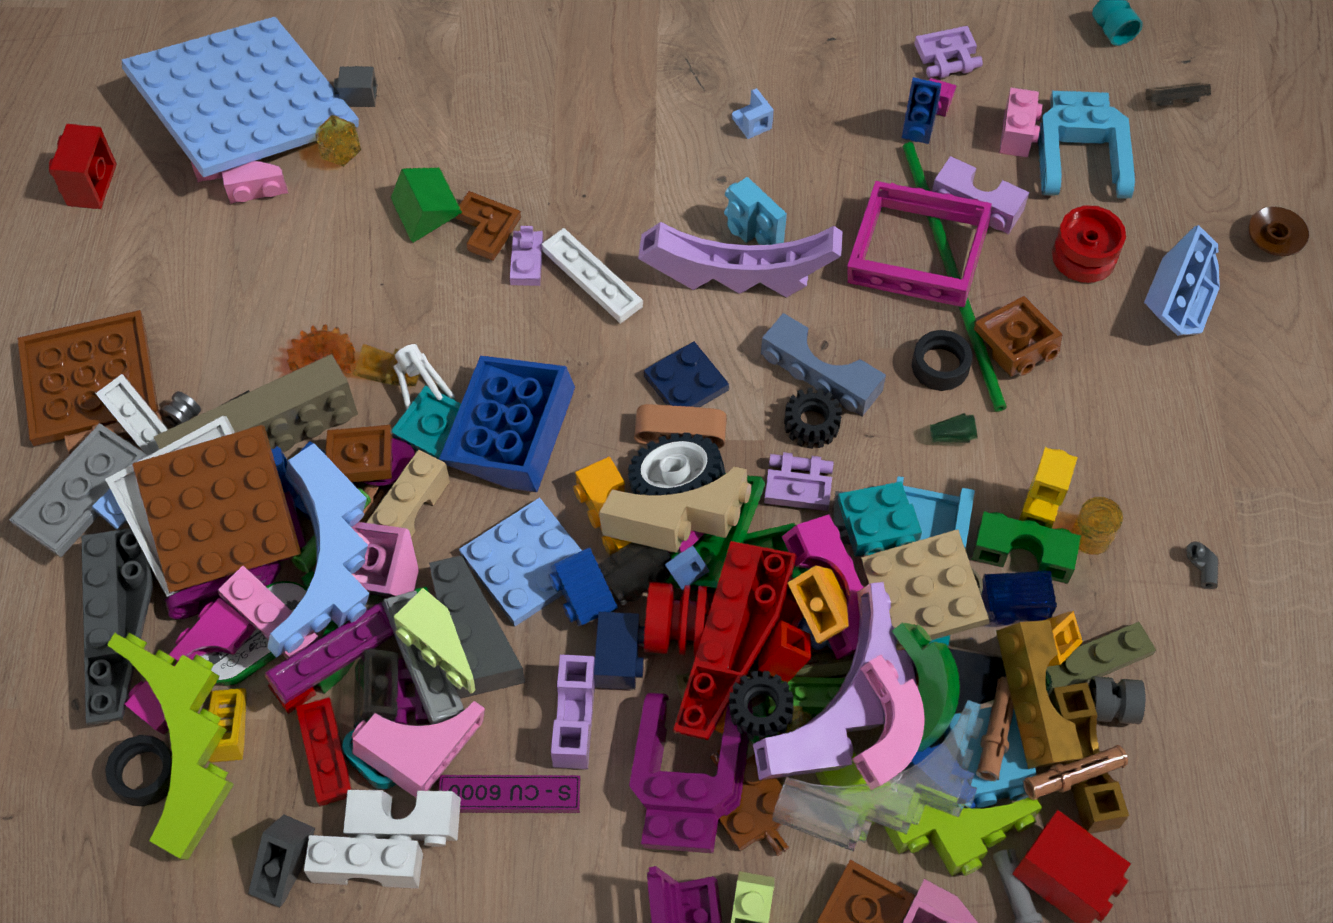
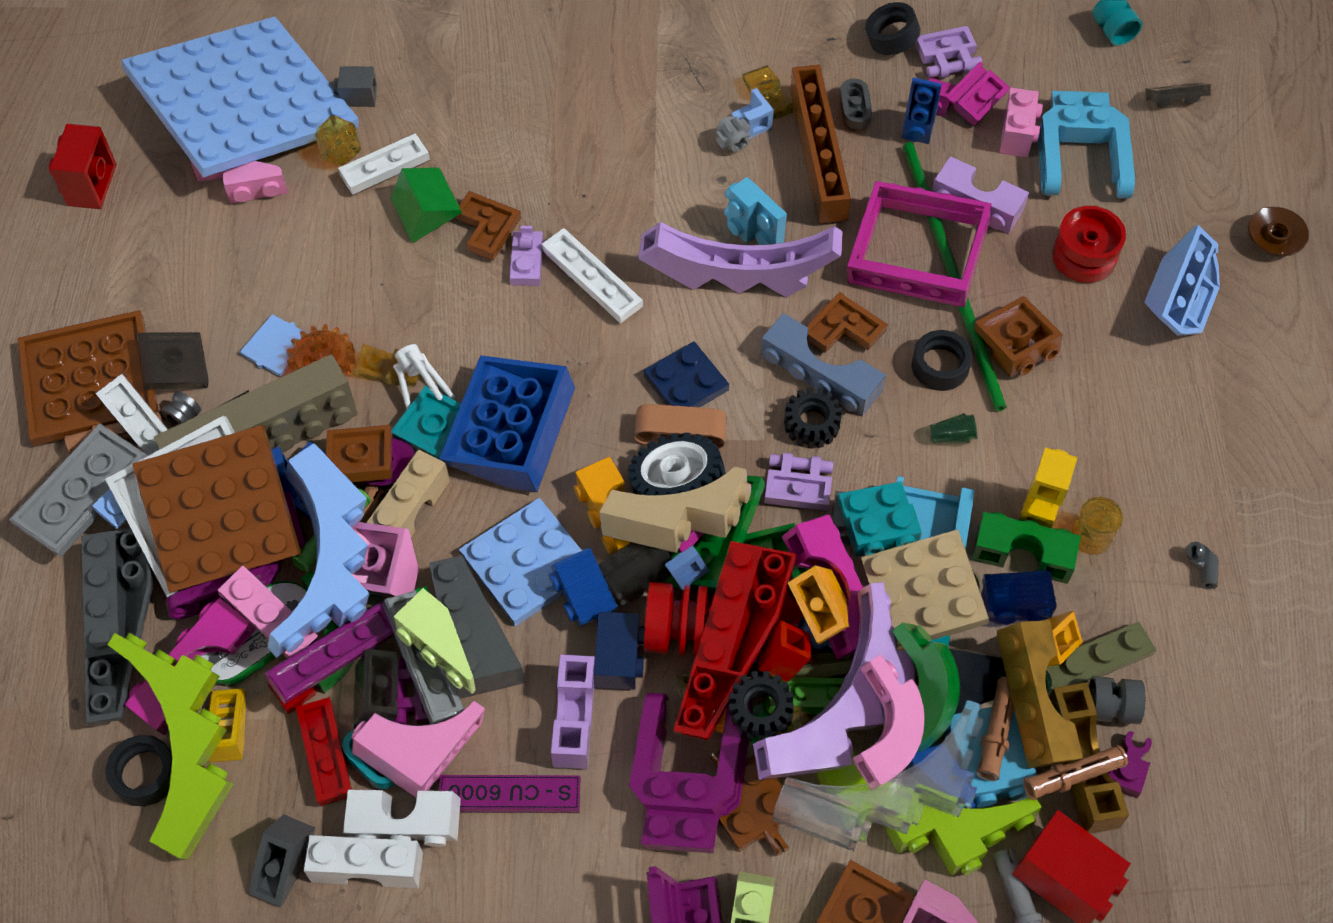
(172, 360): none -> clear smoke plate
(270, 345): none -> light blue piece
(383, 163): none -> white plate
(733, 134): none -> light grey gear
(769, 86): none -> clear yellow slope
(820, 144): none -> dark orange brick
(848, 318): none -> dark orange plate
(855, 109): none -> dark grey plate
(898, 41): none -> black tyre
(977, 93): none -> dark pink plate
(1134, 774): none -> magenta plate

